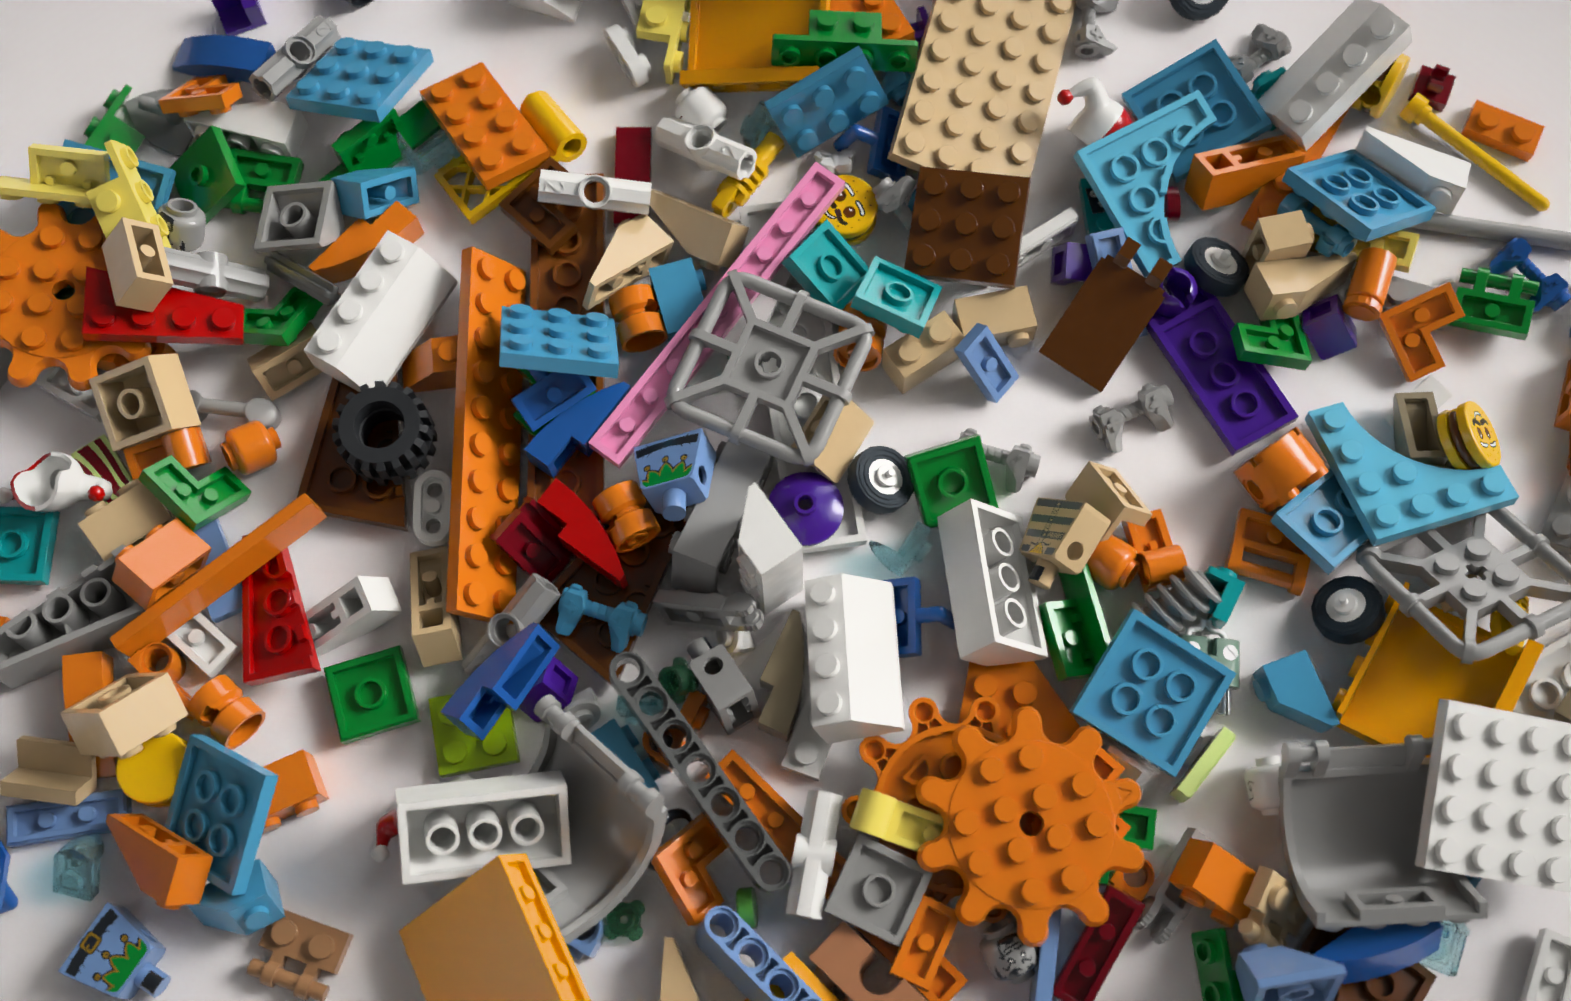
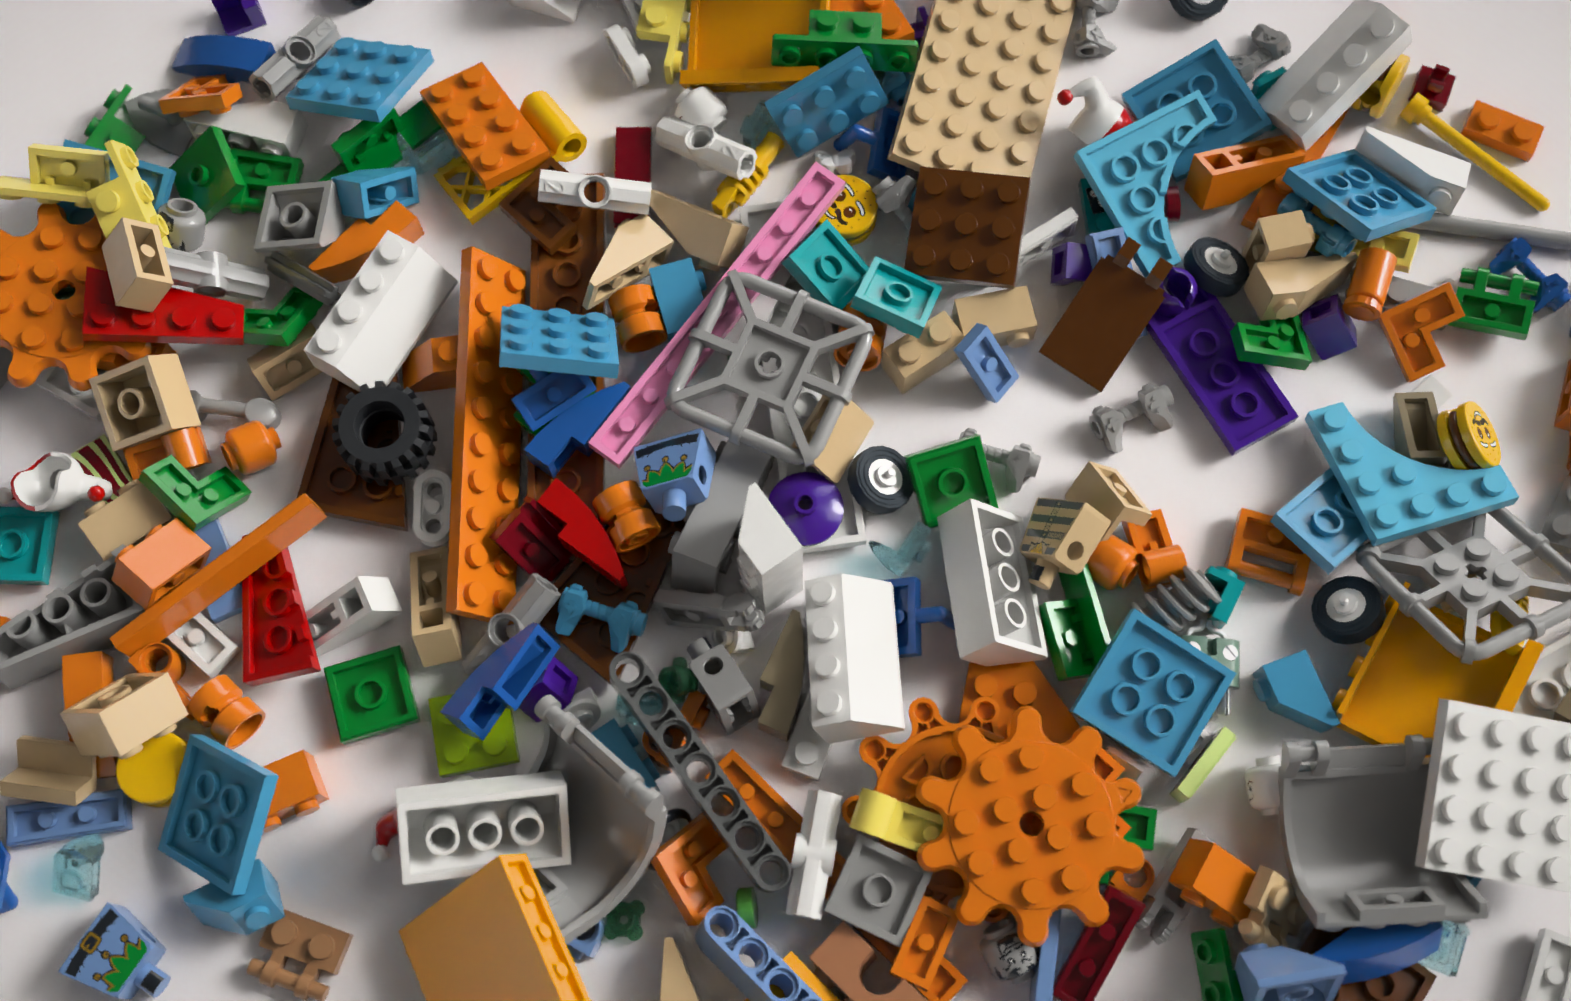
(161, 860): orange slope -> none
(1281, 470): orange brick -> none

